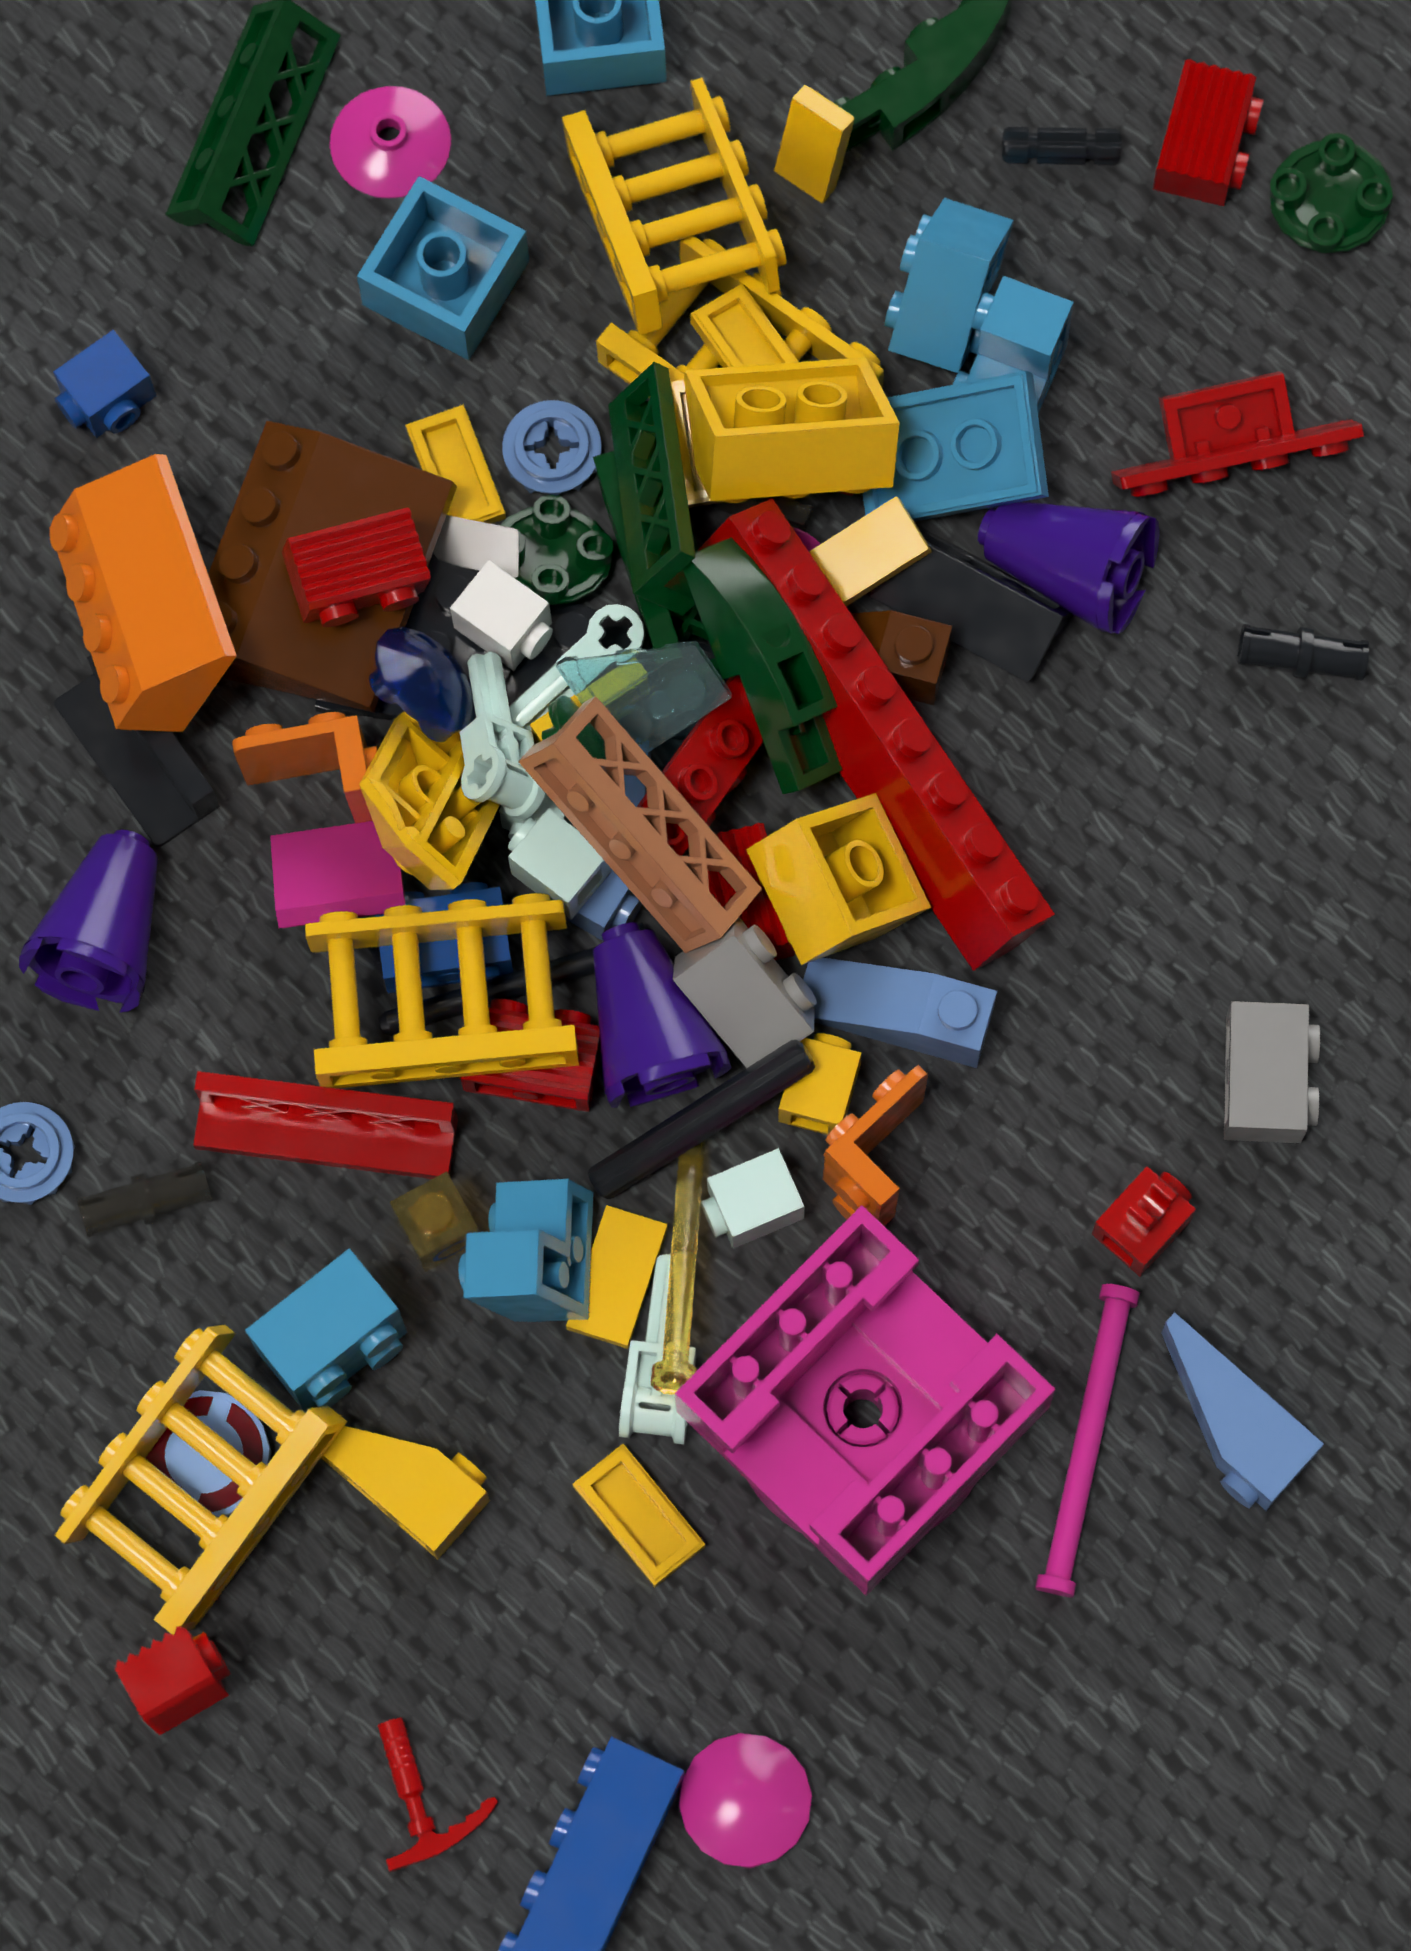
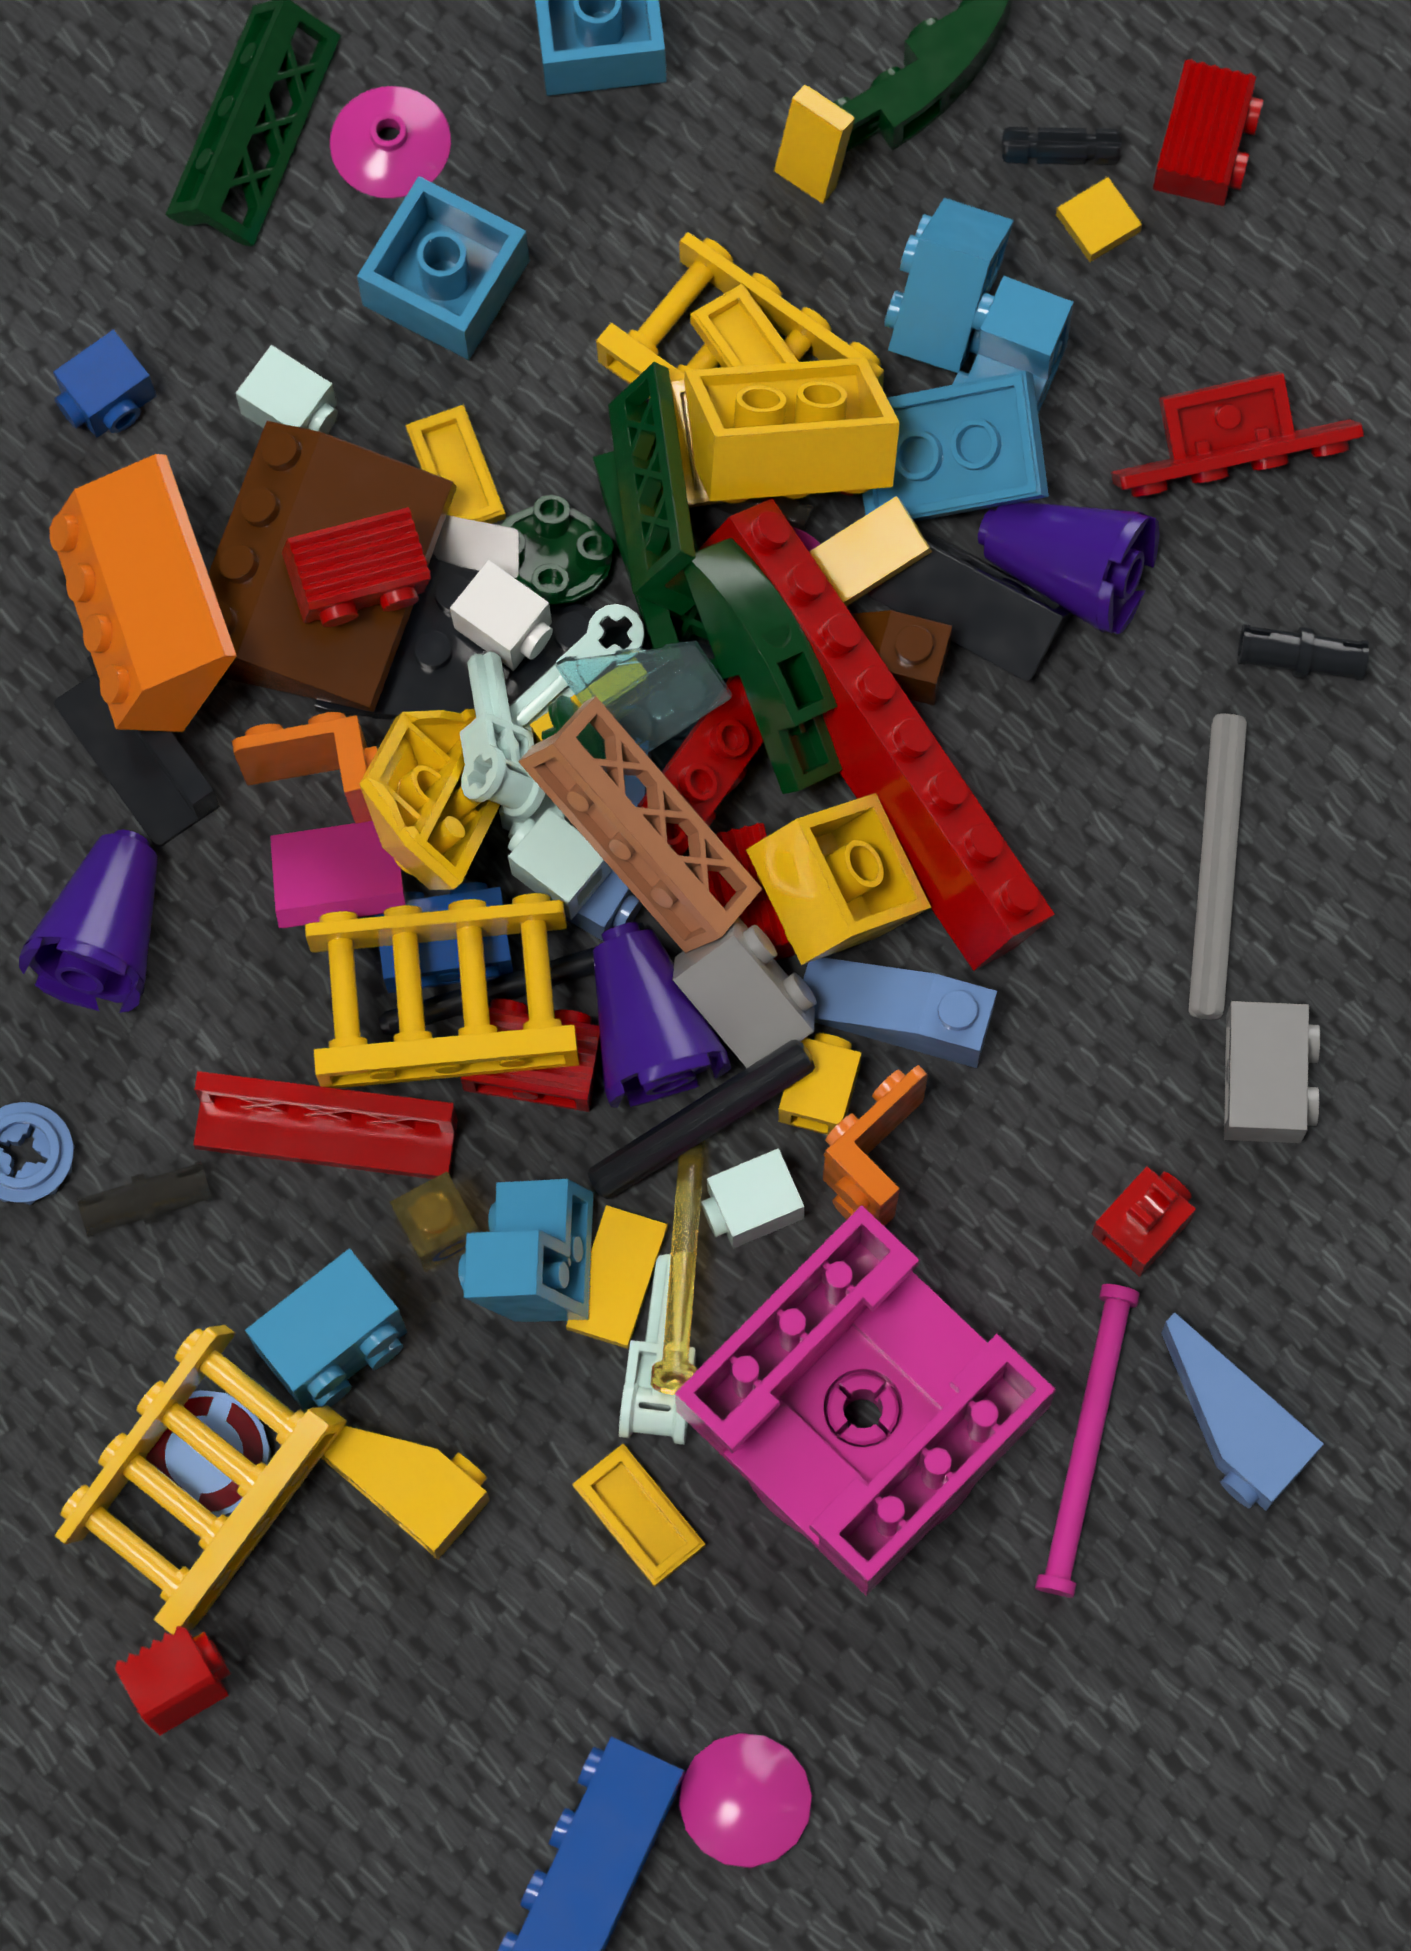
(287, 394): none -> light aqua brick
(409, 1788): red piece -> none
(423, 682): clear blue dish -> none
(529, 431): medium blue gear -> none
(631, 241): yellow fence -> none
(1098, 219): none -> yellow tile
(1217, 866): none -> light grey axle
(1330, 195): dark green dish -> none

